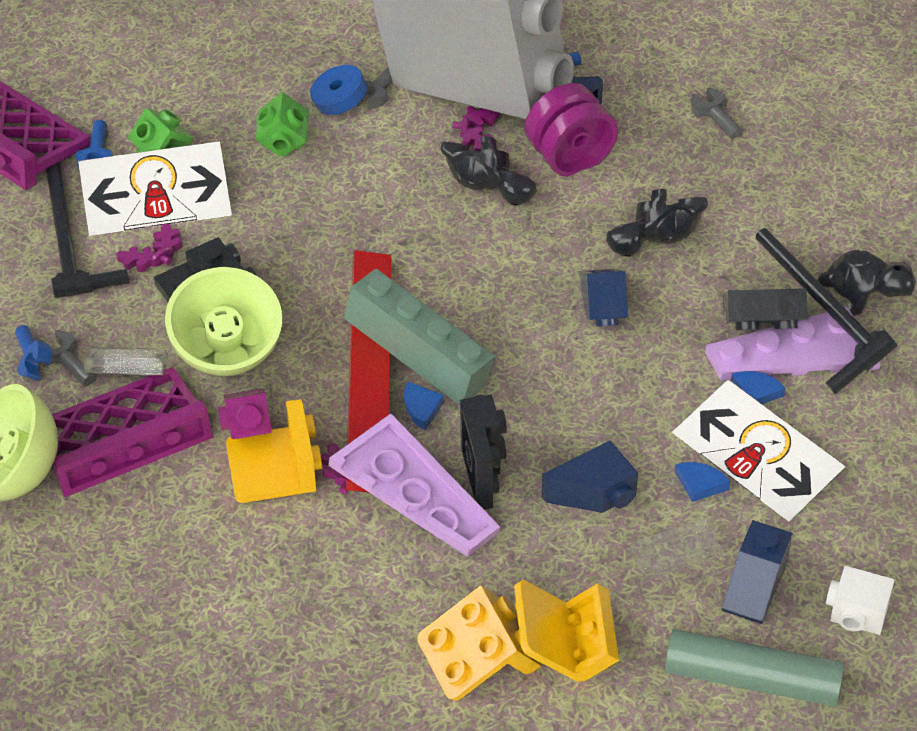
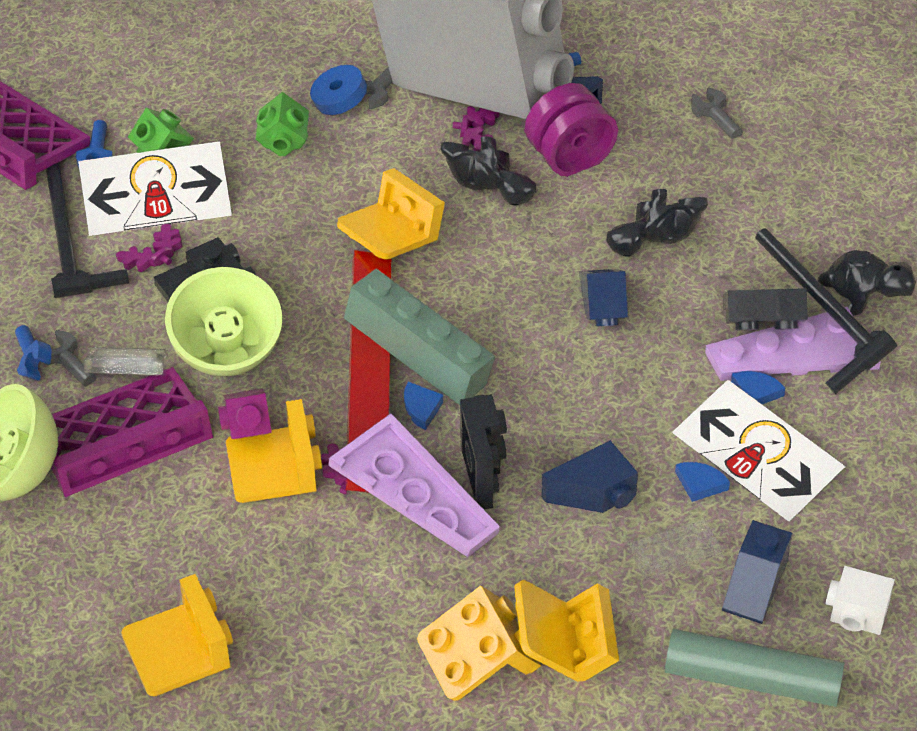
(179, 642): none -> yellow bracket
(399, 222): none -> yellow bracket

